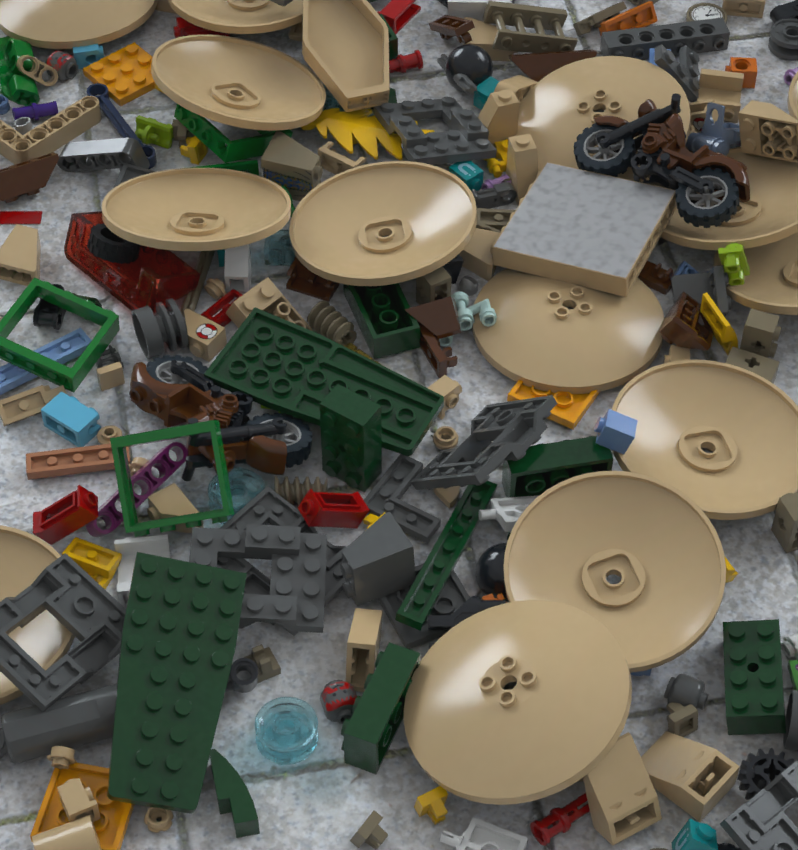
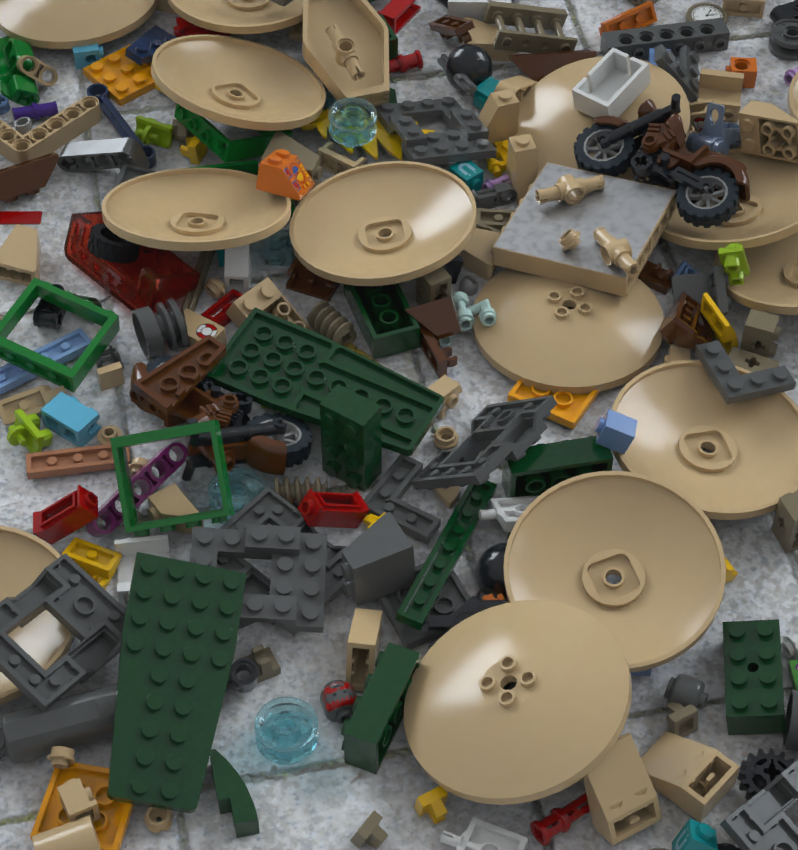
(27, 433): none -> lime hips
(64, 65): dark grey head -> none
(144, 48): none -> dark blue wing
(178, 376): none -> reddish brown wing
(284, 175): none -> orange slope
(345, 52): none -> tan pin
(352, 121): none -> clear light blue wheel
(569, 239): none -> tan plate
(570, 189): none -> tan pin
(584, 26): dark tan hinge -> none
(611, 85): none -> white piece
(616, 252): none -> tan pin
(742, 387): none -> dark grey plate

